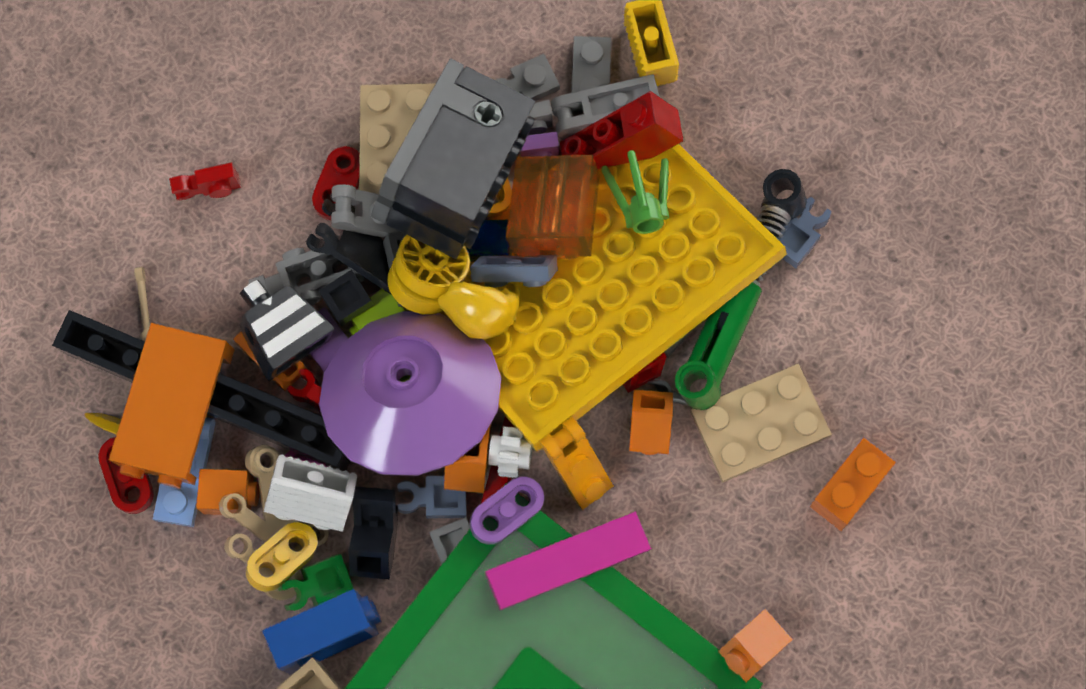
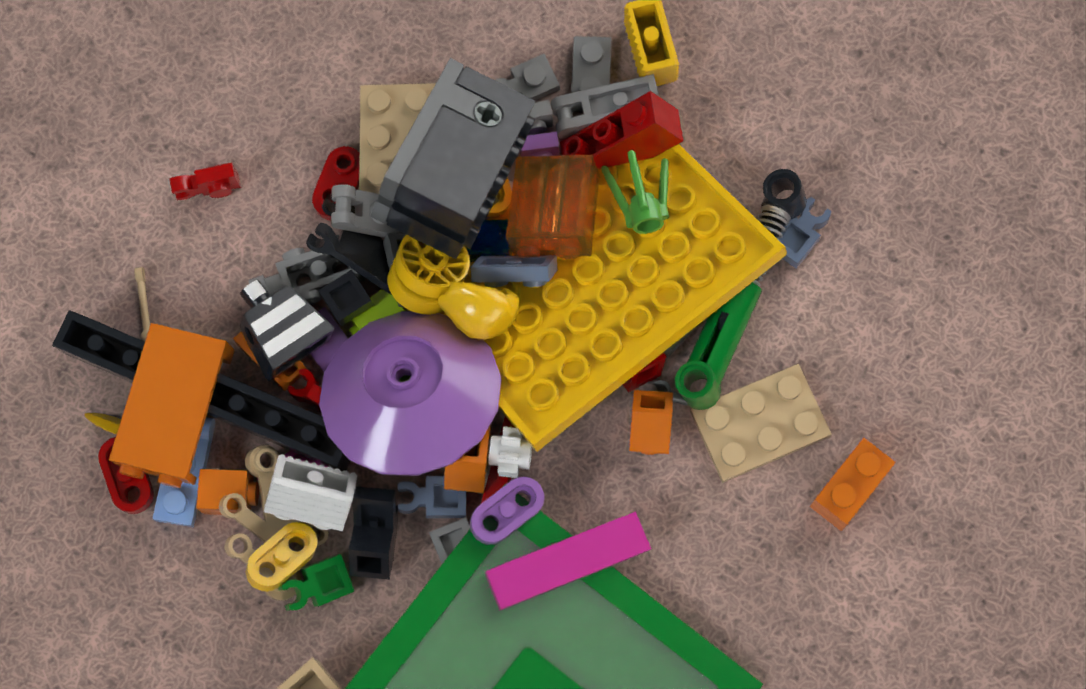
(322, 631): blue window -> none
(576, 463): light orange plate -> none
(755, 645): orange brick -> none

